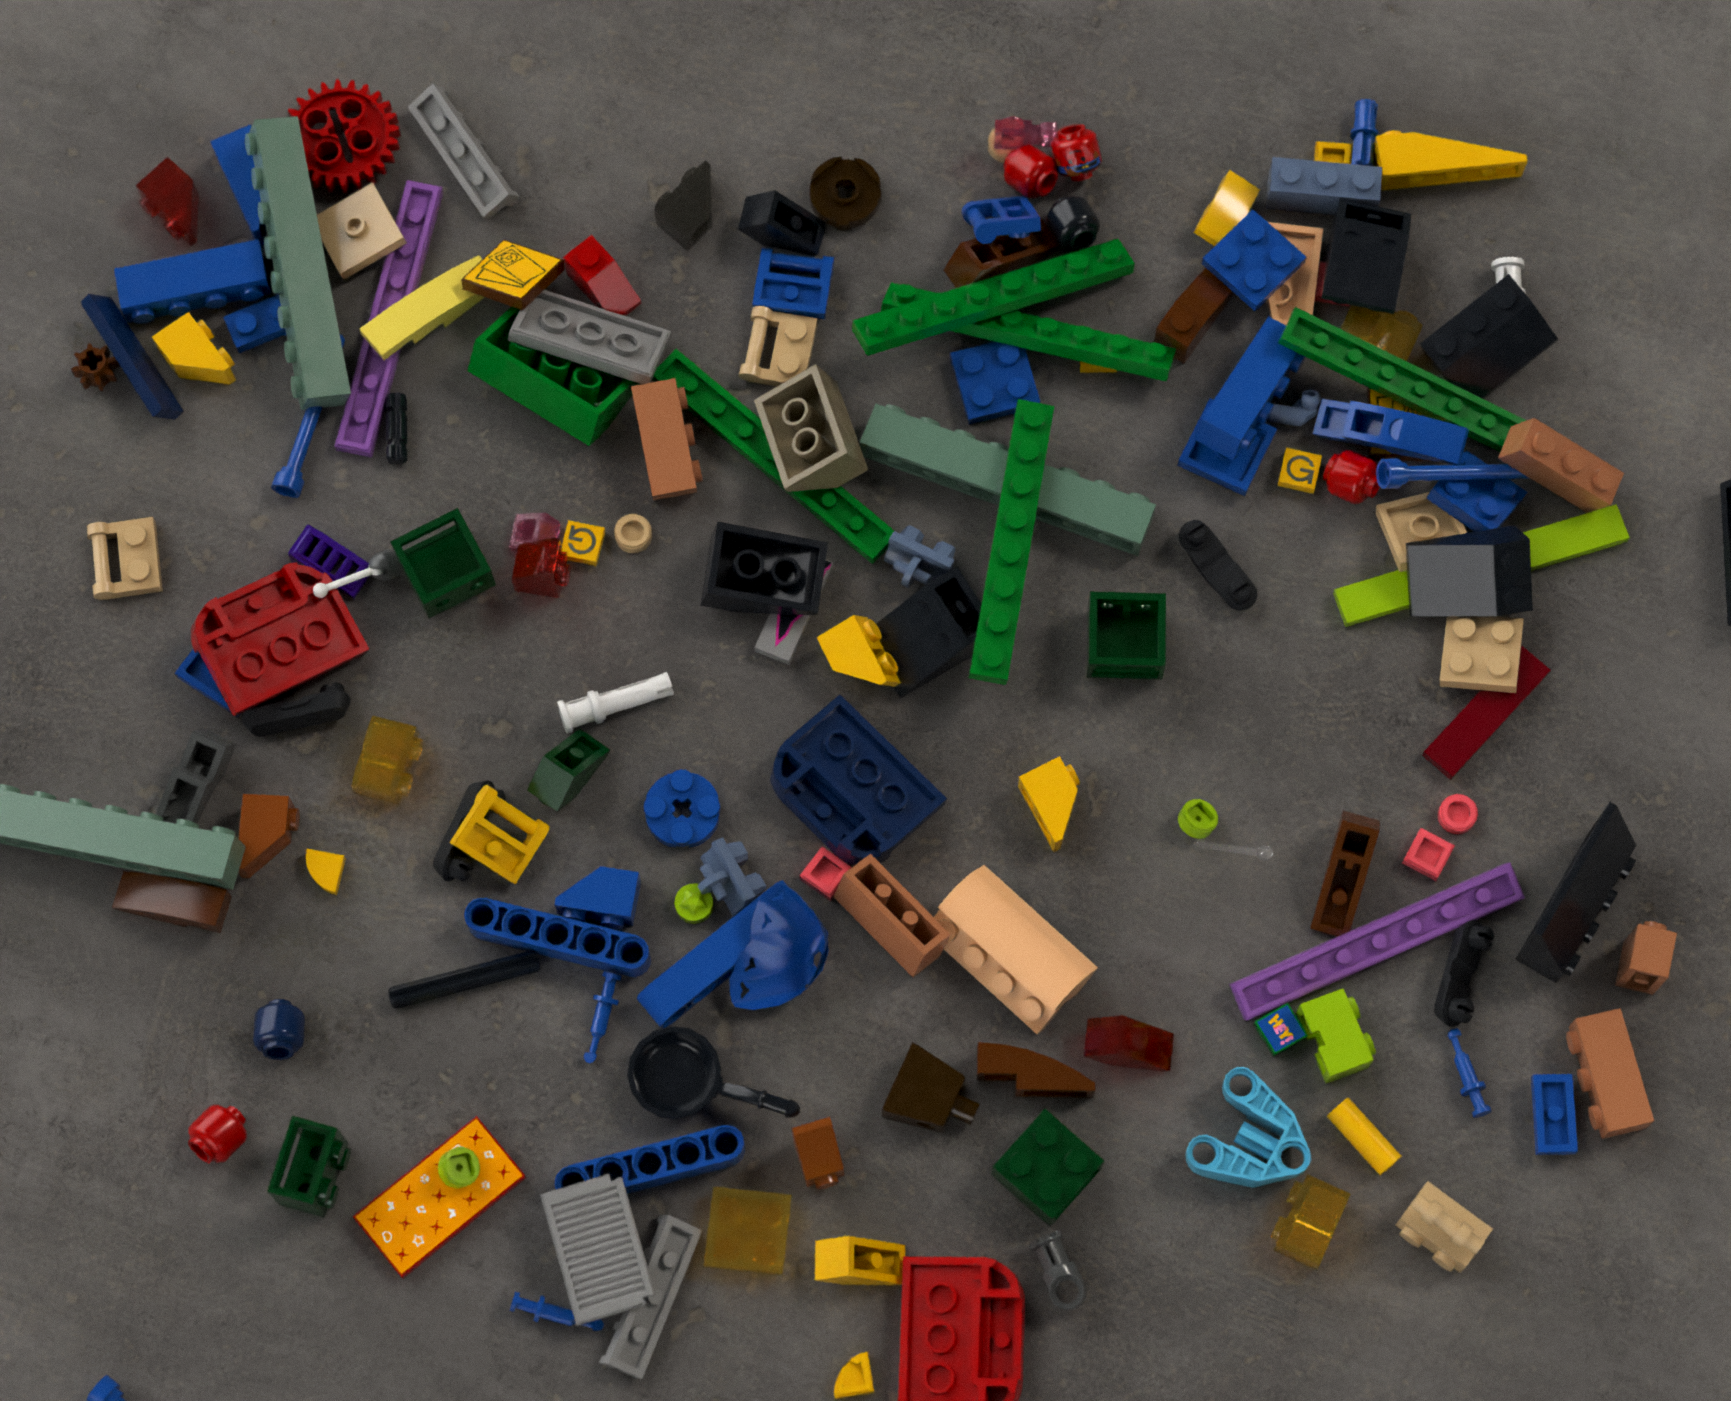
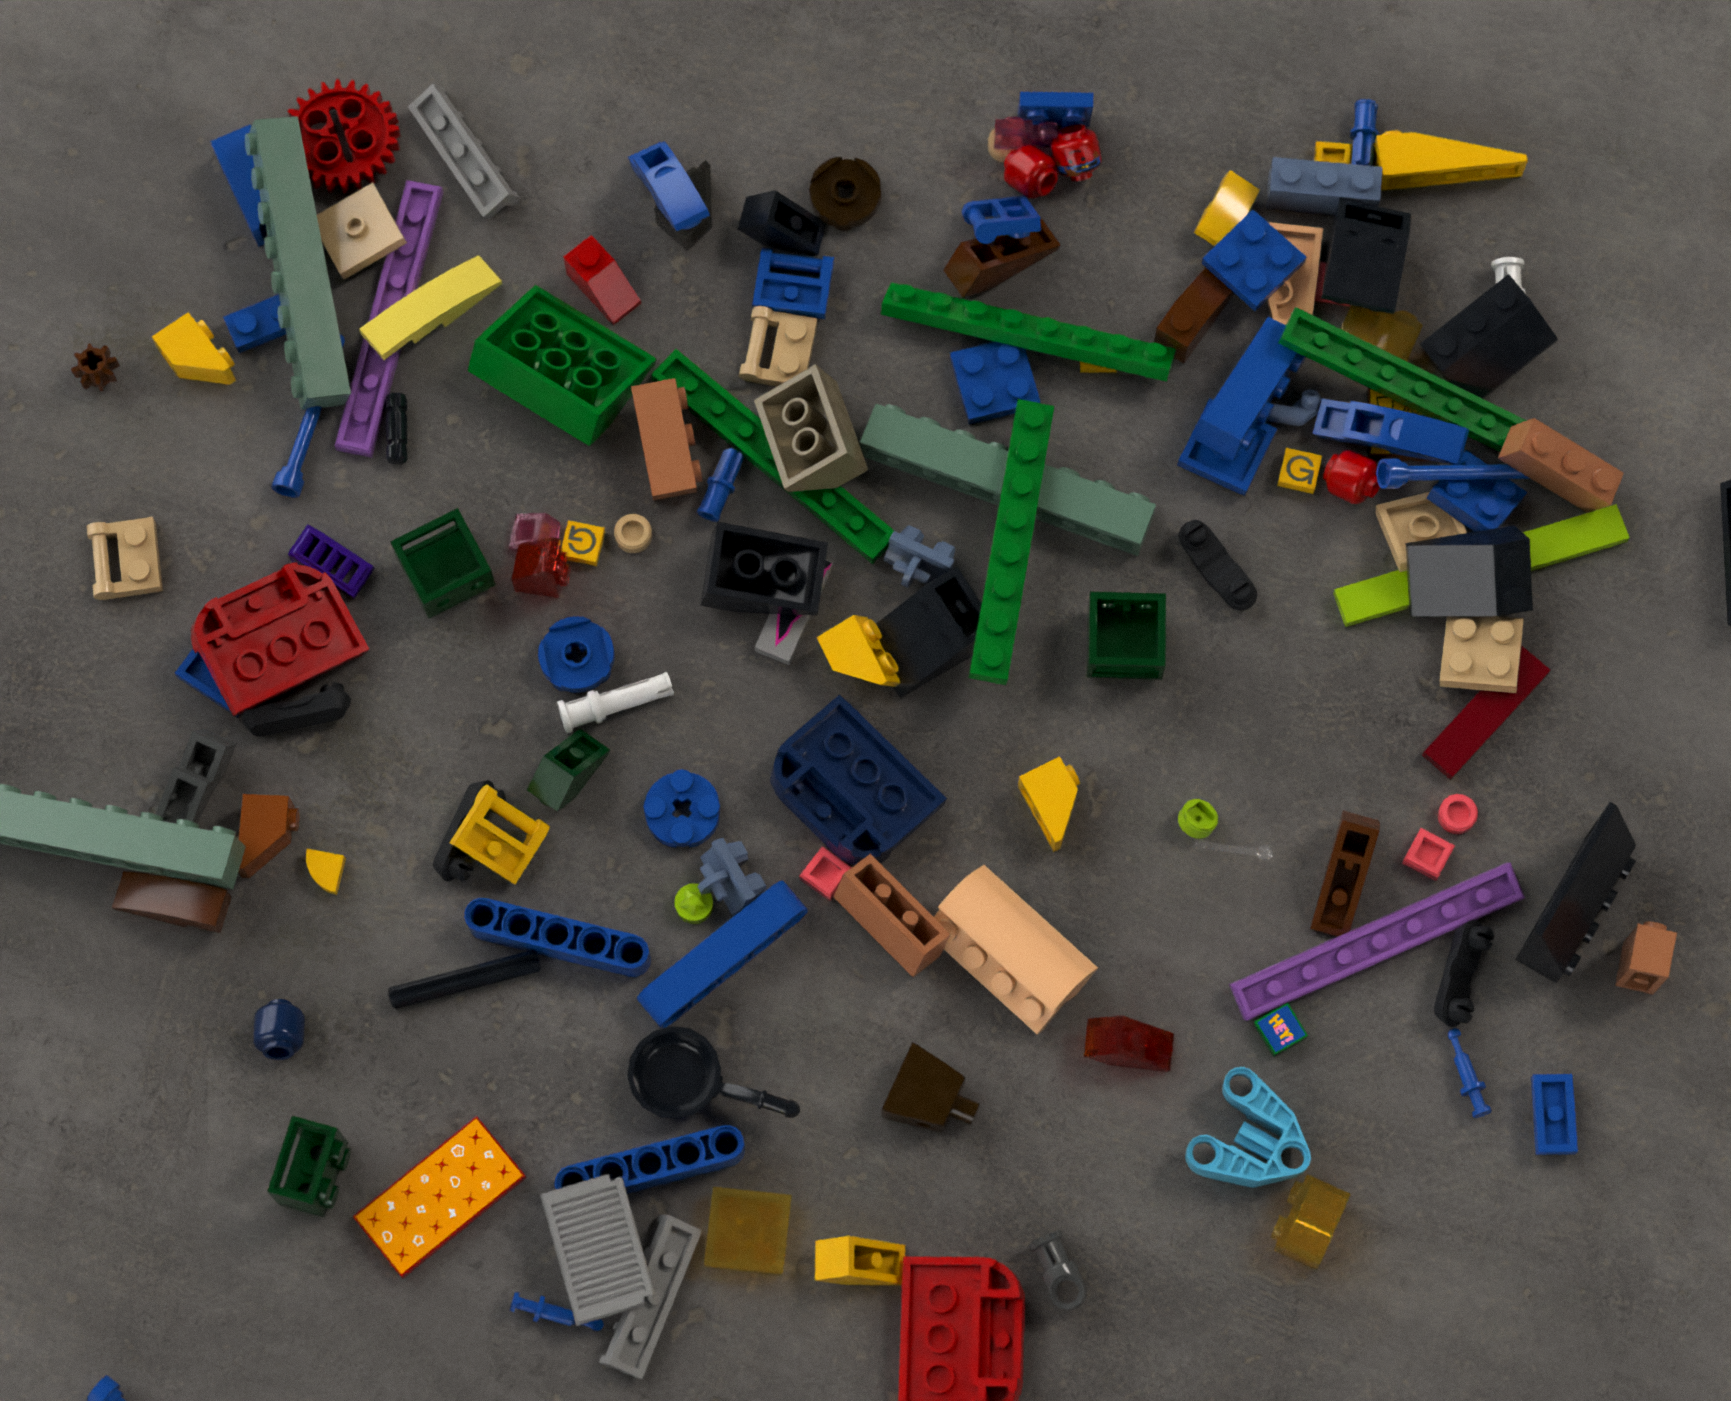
(131, 356): dark blue tile -> none
(172, 197): clear red slope -> none
(192, 281): blue brick -> none
(217, 1133): red head -> none
(382, 567): hinge -> none
(386, 760): clear yellow brick -> none
(458, 1167): lime tile -> none
(513, 274): tile -> none
(572, 676): none -> blue plate
(591, 336): light grey tile -> none
(602, 1013): blue piece -> none
(603, 896): blue slope -> none
(669, 186): none -> blue slope
(720, 485): none -> blue axle
(780, 951): blue piece -> none
(818, 1153): dark orange slope -> none
(854, 1378): yellow tile -> none
(992, 297): green plate -> none
(1032, 1072): reddish brown slope -> none
(1047, 1167): dark green piece -> none
(1056, 107): none -> blue plate
(1073, 223): black head -> none
(1339, 1037): lime brick -> none
(1364, 1136): yellow piece -> none
(1443, 1228): tan brick -> none
(1609, 1074): nougat brick -> none

